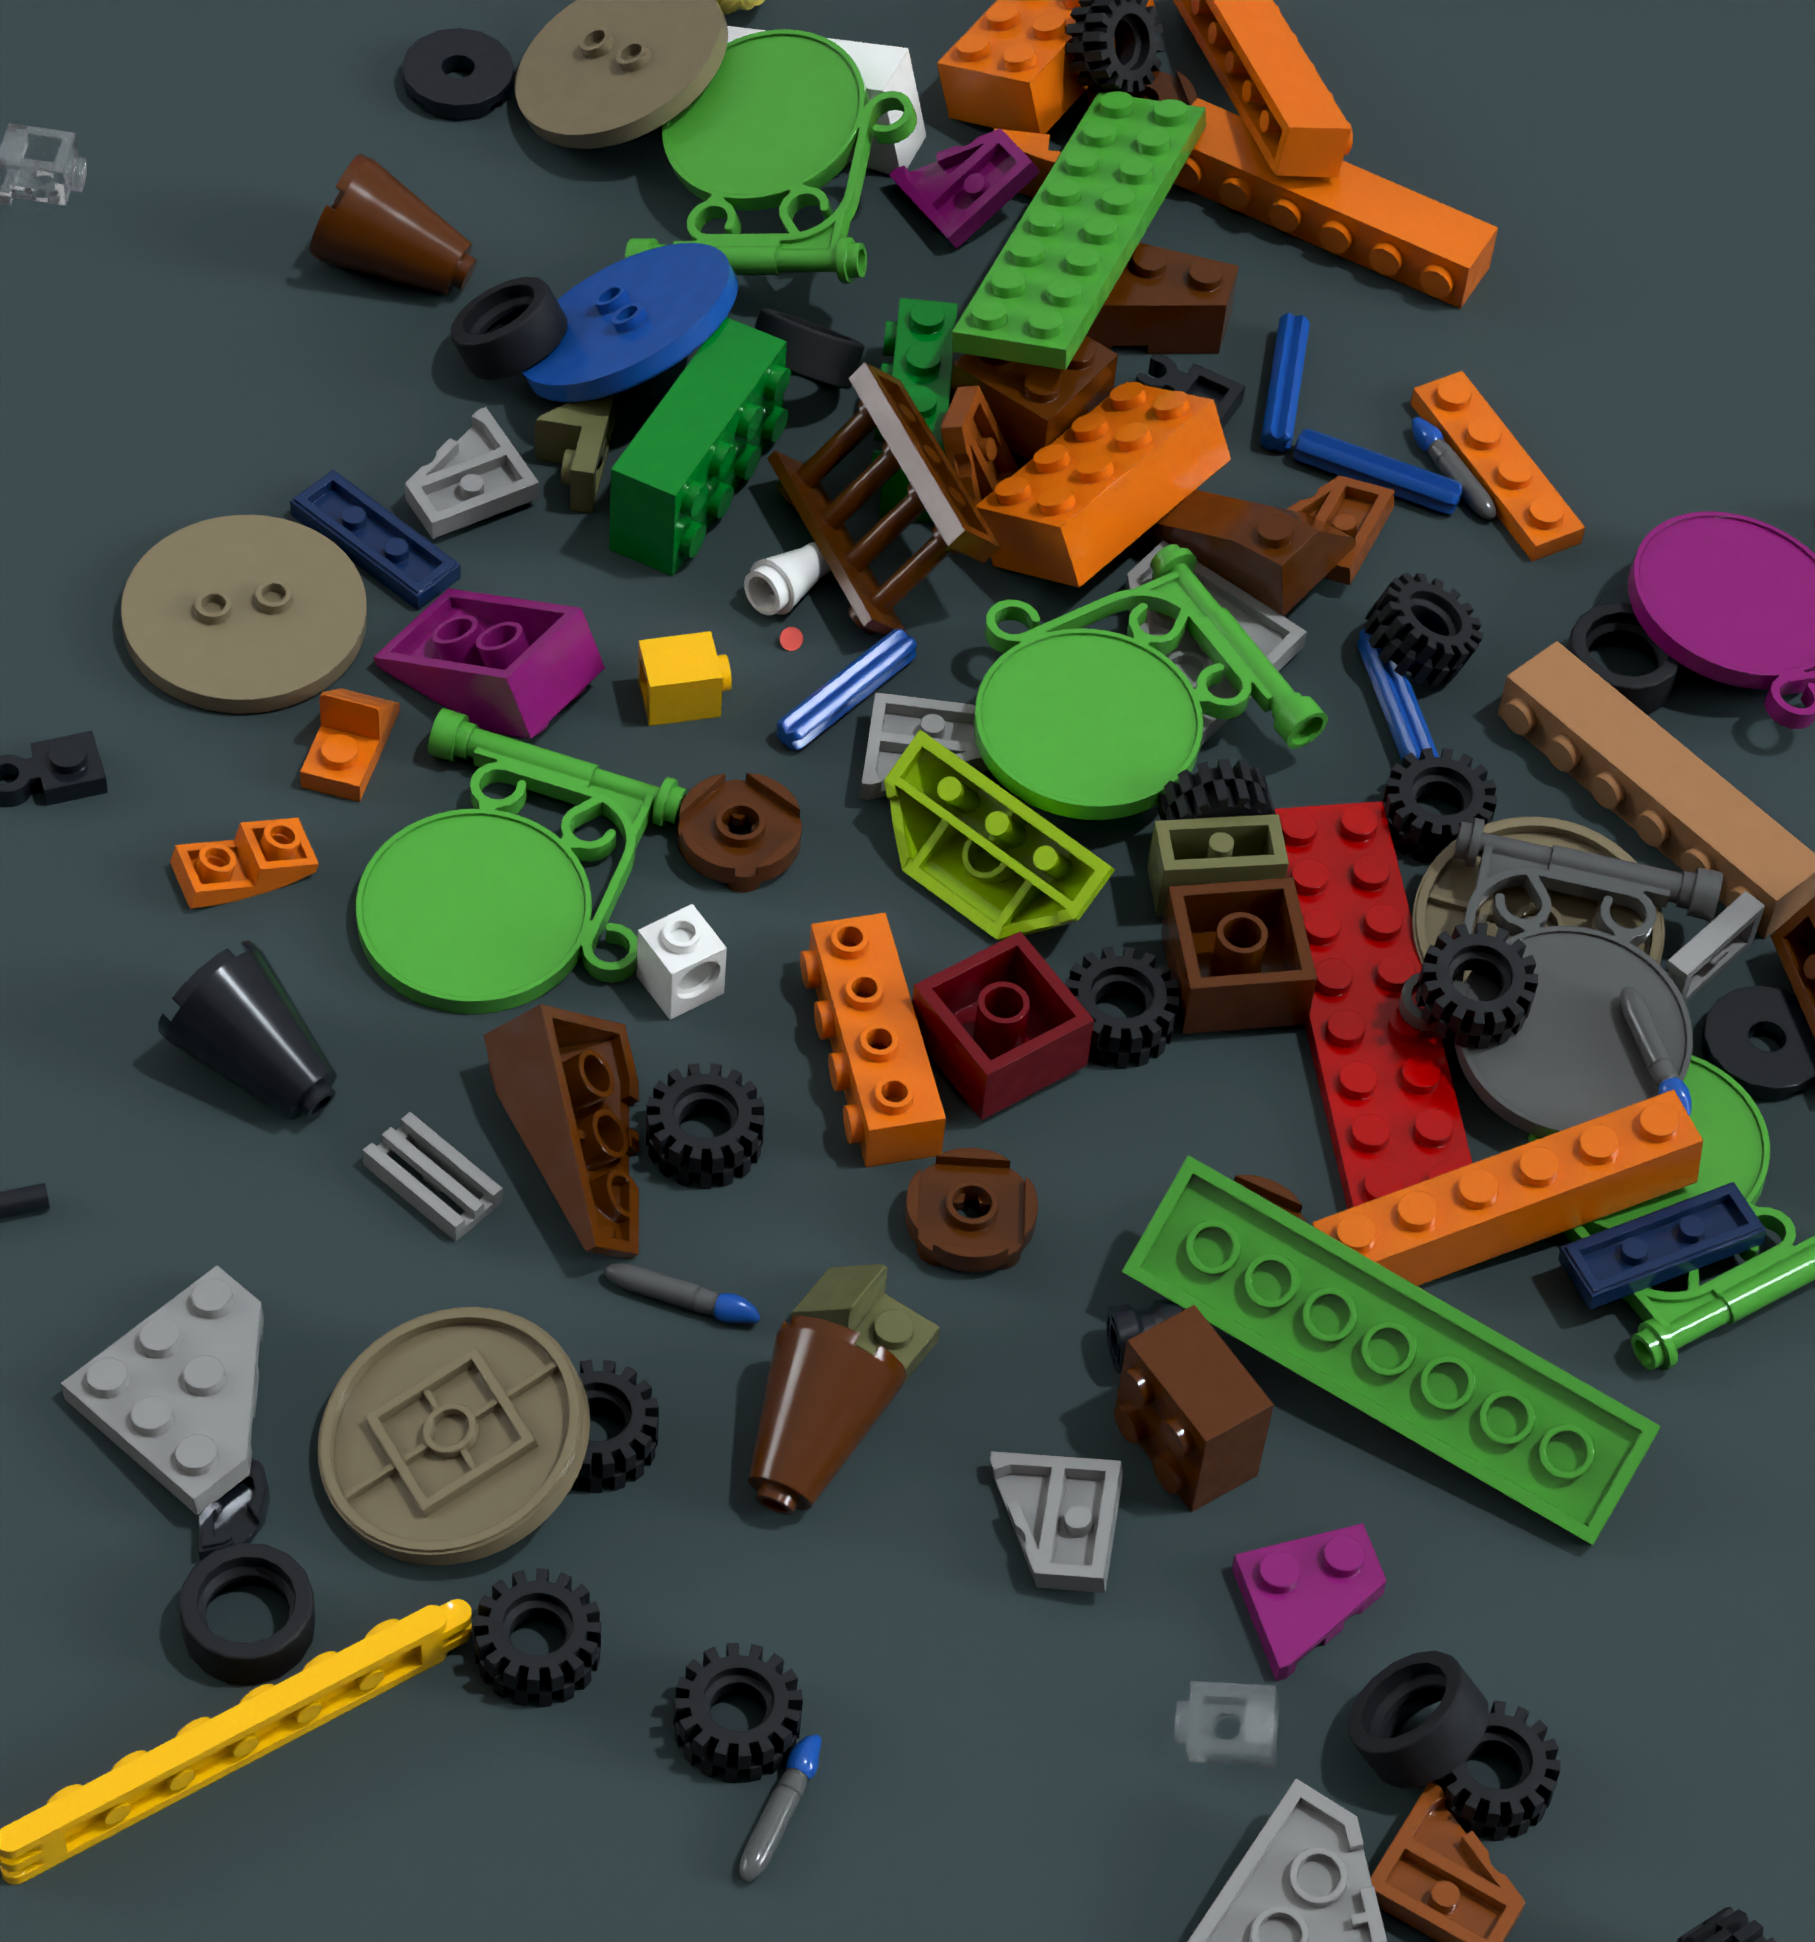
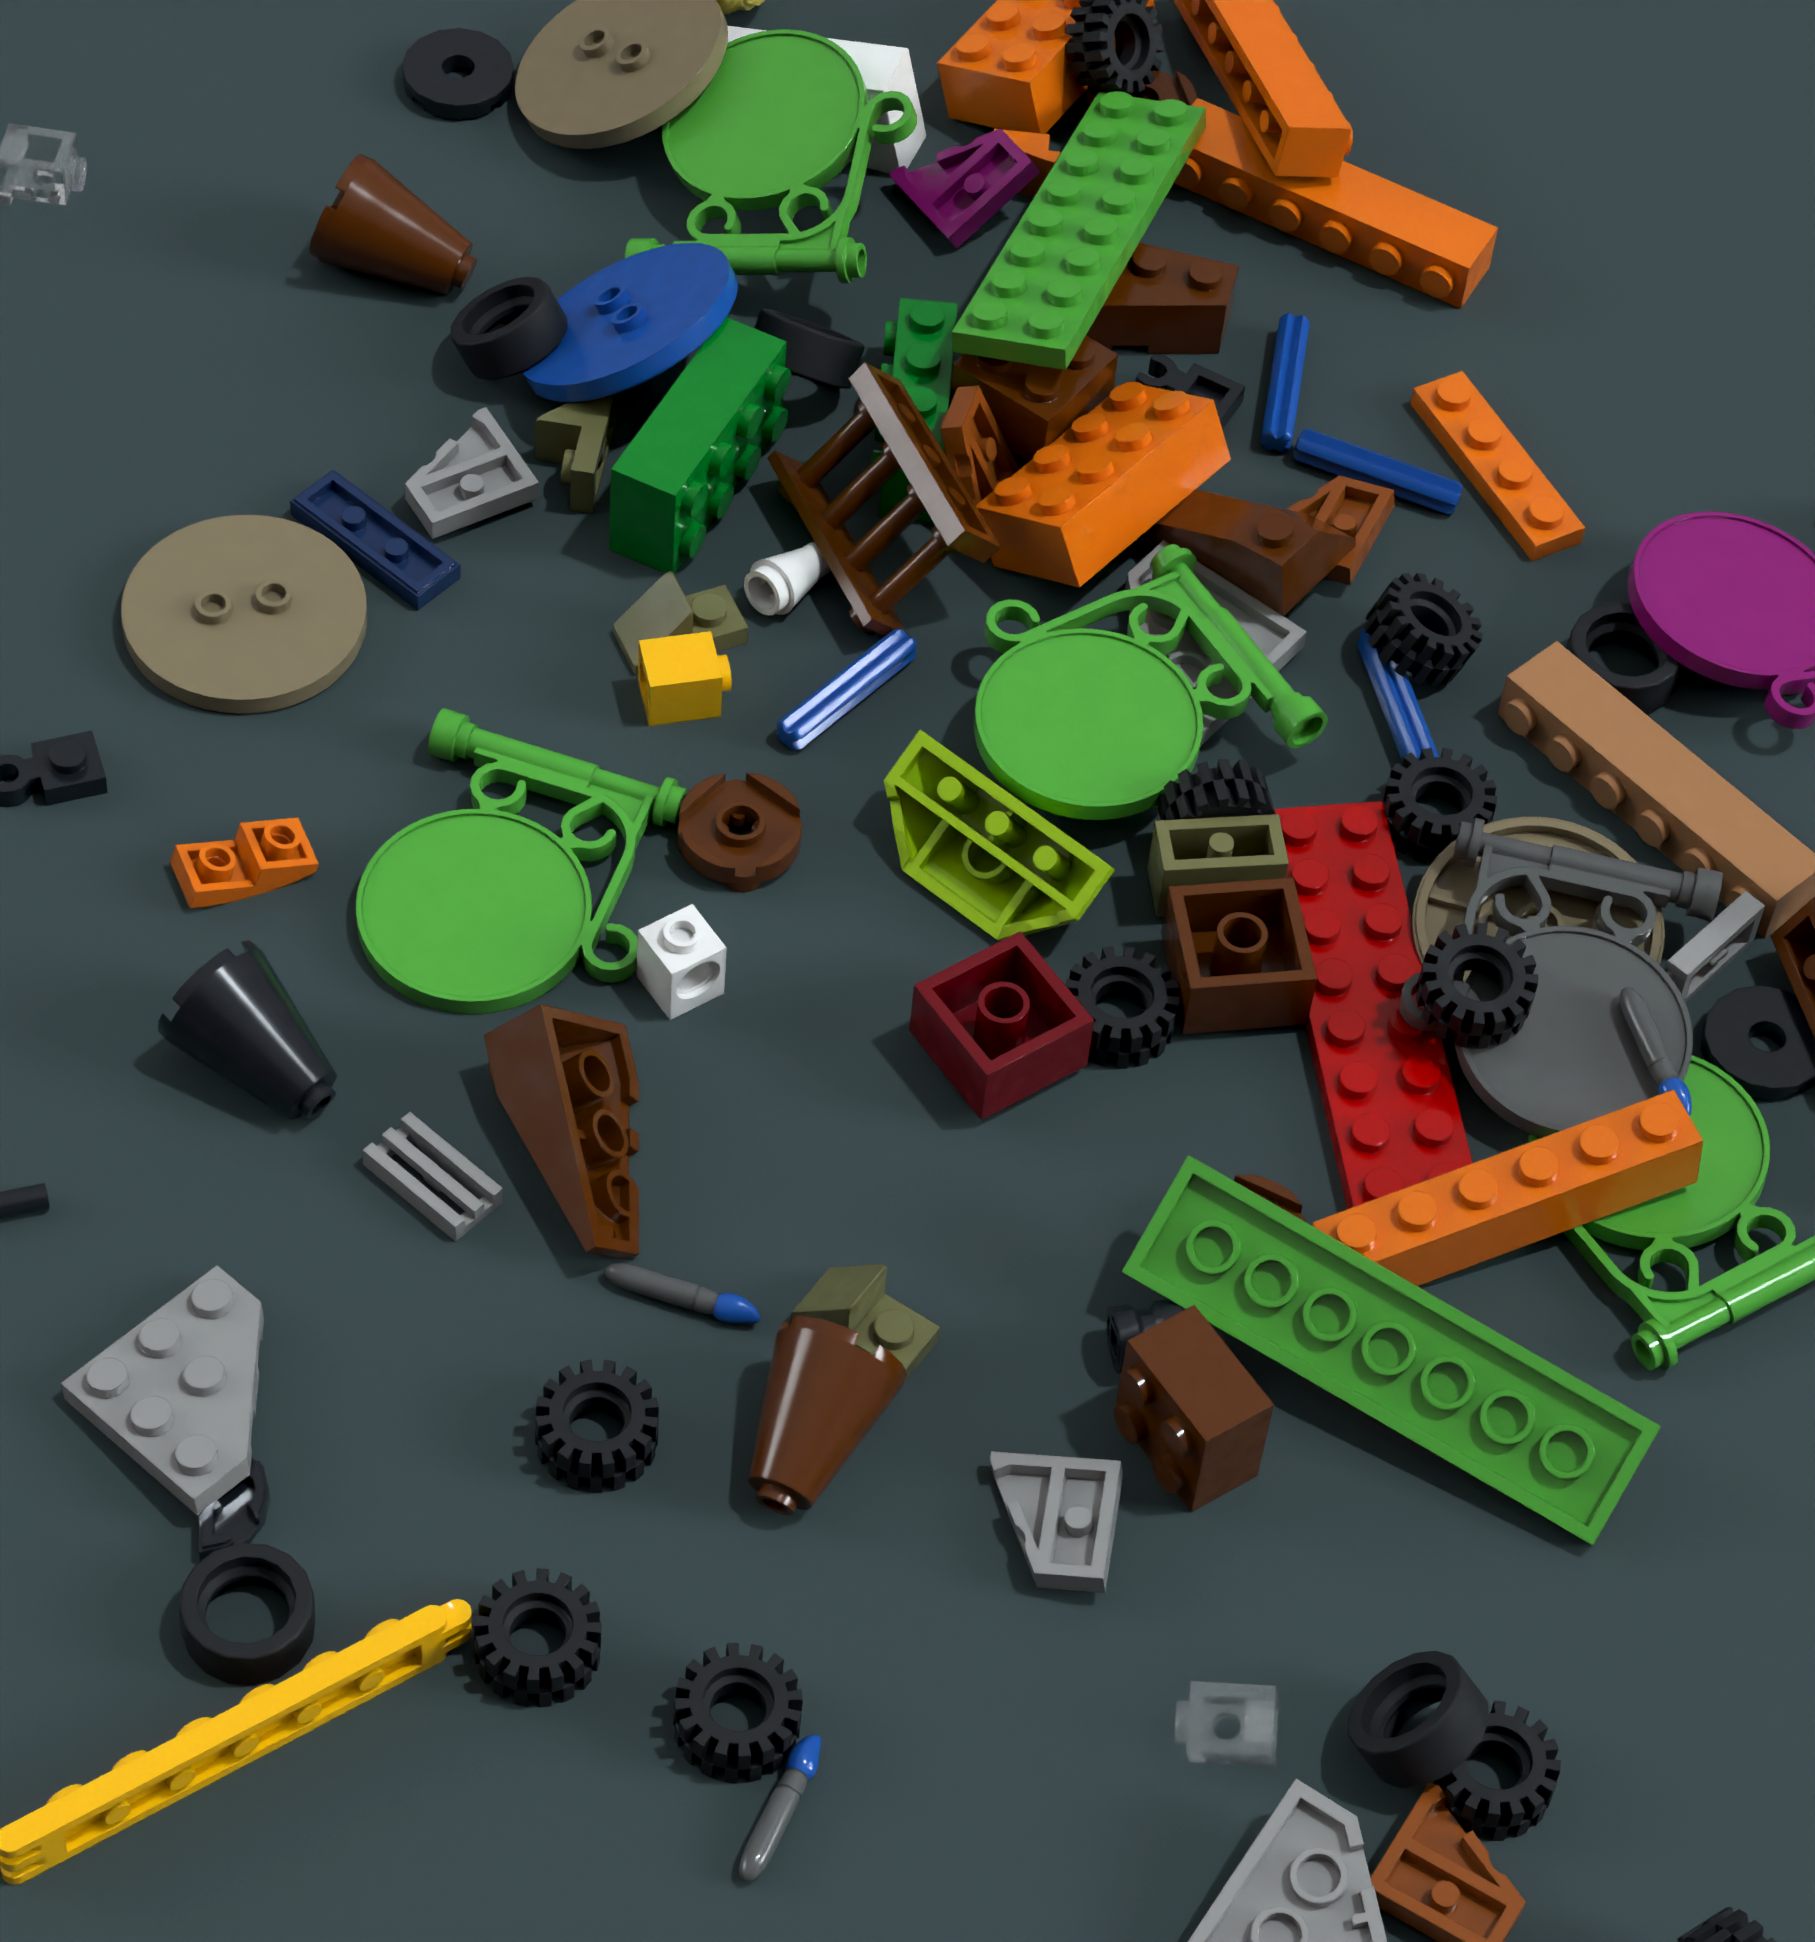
(348, 743): orange slope -> none
(453, 1436): dark tan plate -> none
(496, 659): magenta slope -> none
(668, 612): none -> olive slope
(704, 1095): black tyre -> none
(791, 638): coral piece -> none
(873, 1040): orange brick -> none
(896, 723): light grey wing -> none
(963, 1242): reddish brown plate -> none
(1307, 1591): magenta wing -> none
(1451, 465): dark grey piece -> none
(1661, 1245): dark blue tile -> none

